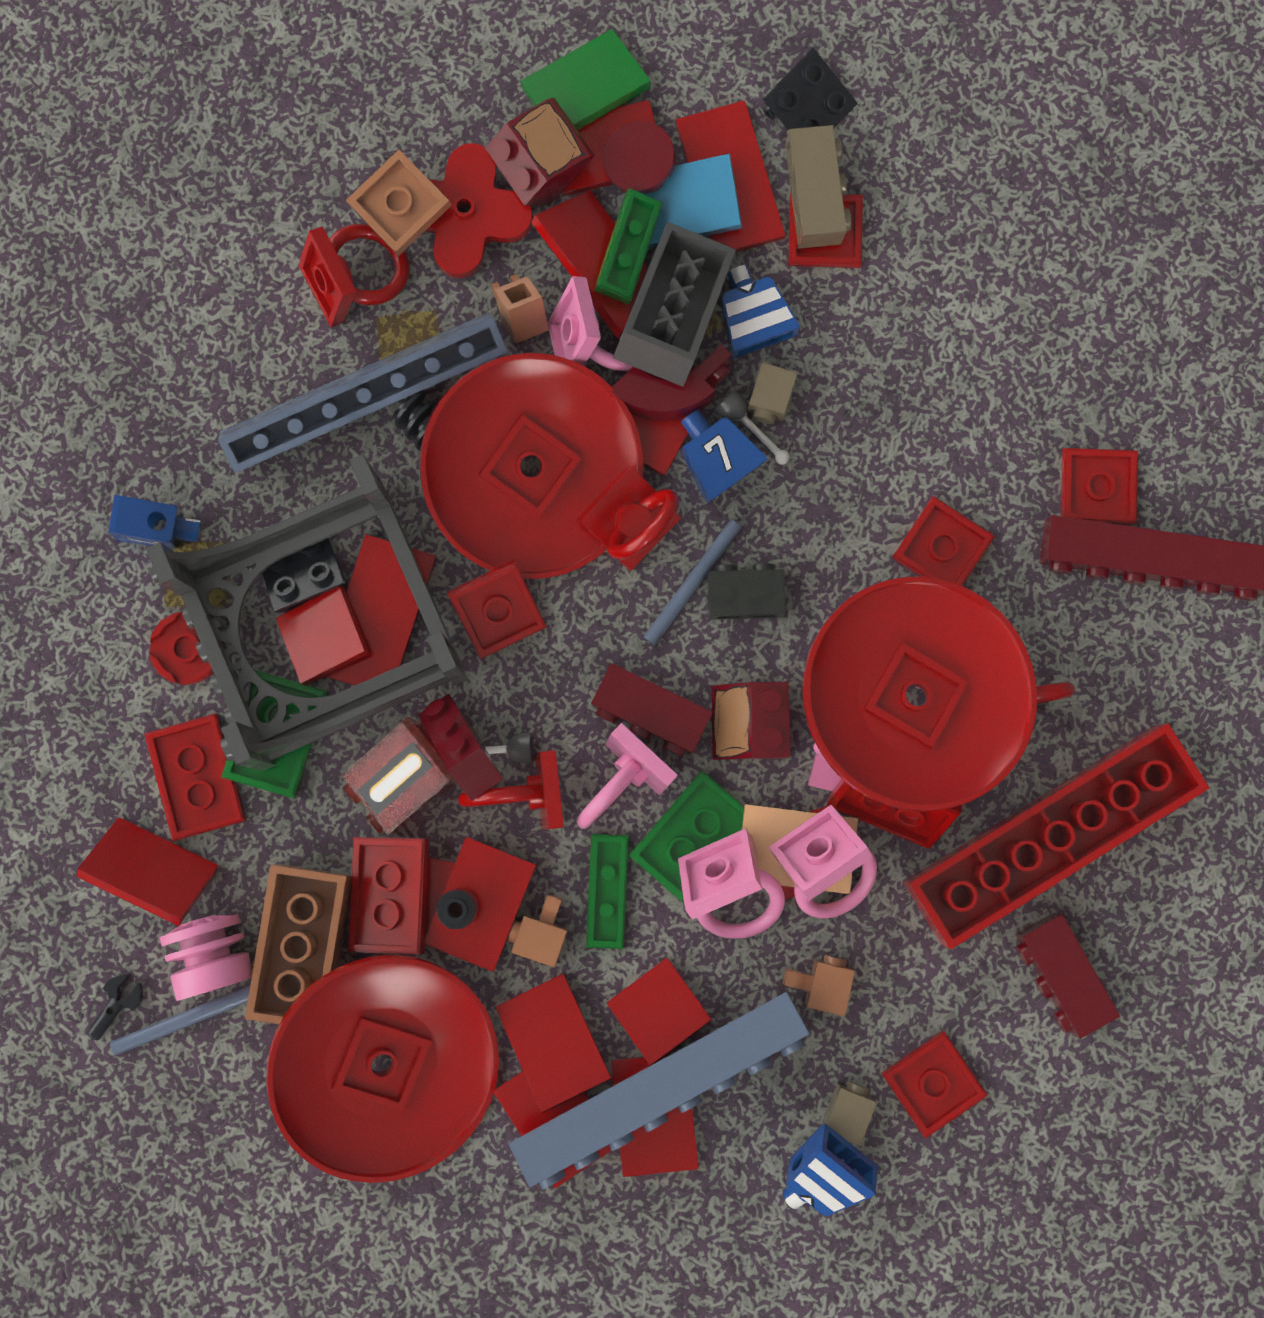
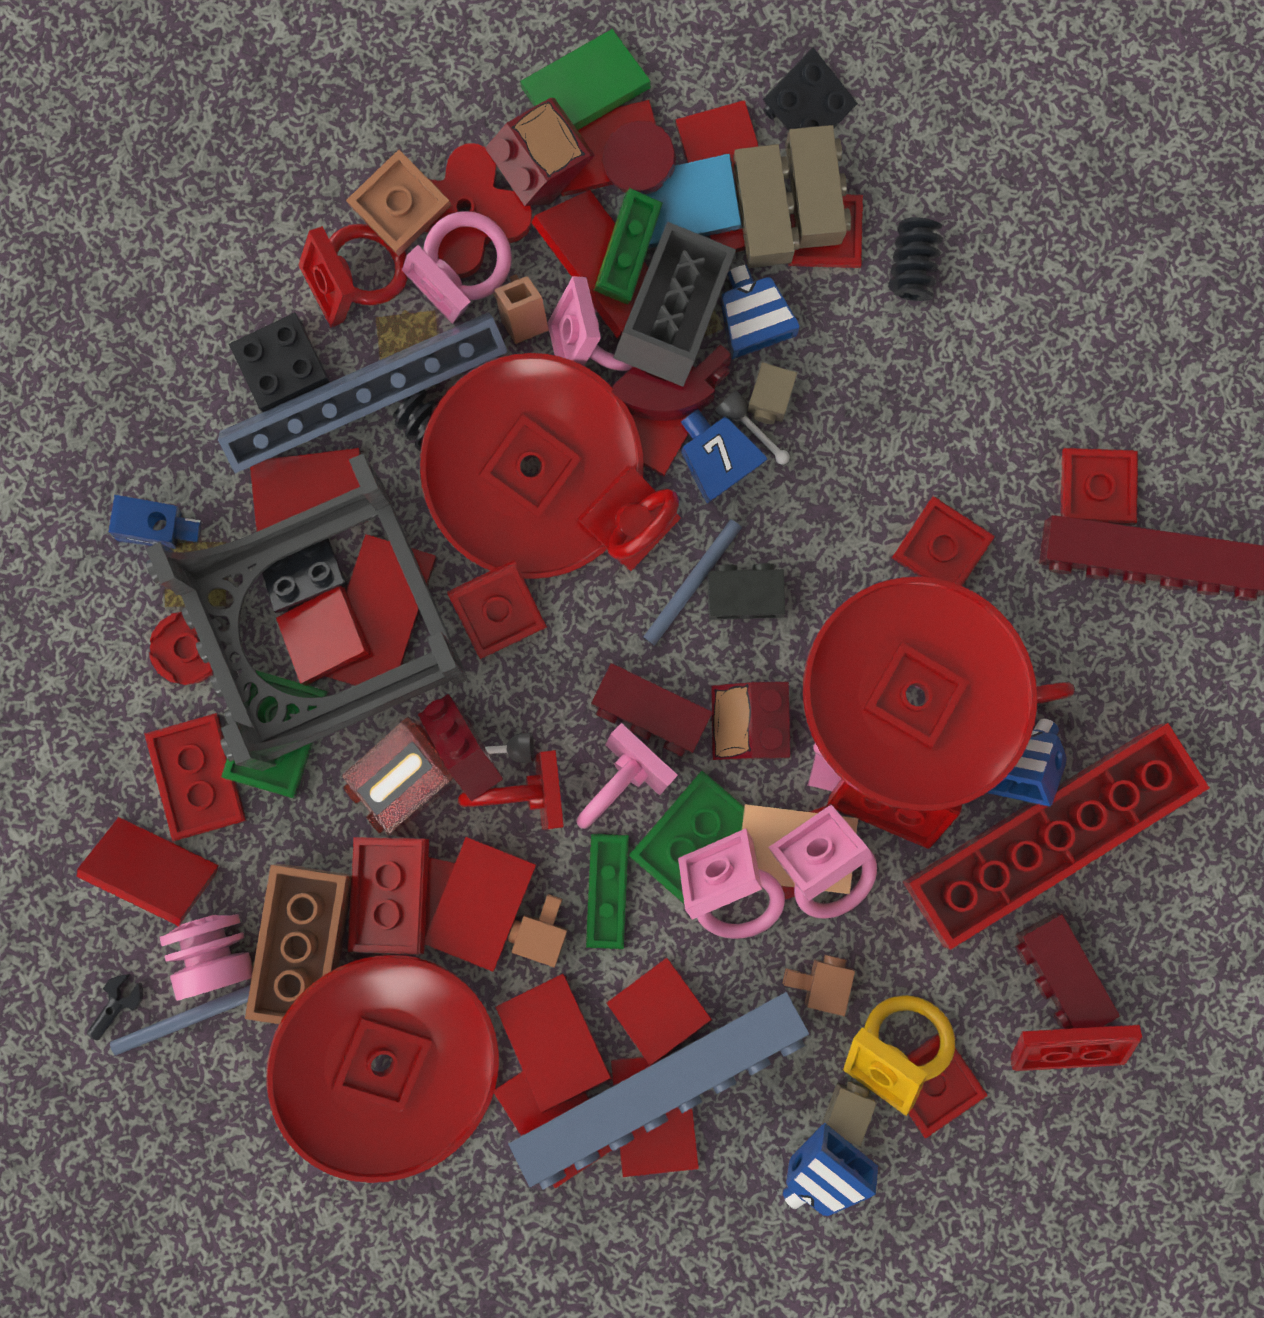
(279, 362): none -> black brick
(298, 483): none -> red tile
(440, 281): none -> bright pink tile
(470, 908): black brick -> none
(765, 205): none -> dark tan brick
(888, 1069): none -> yellow tile
(913, 258): none -> black piece
(1039, 768): none -> blue torso
(1075, 1047): none -> red tile

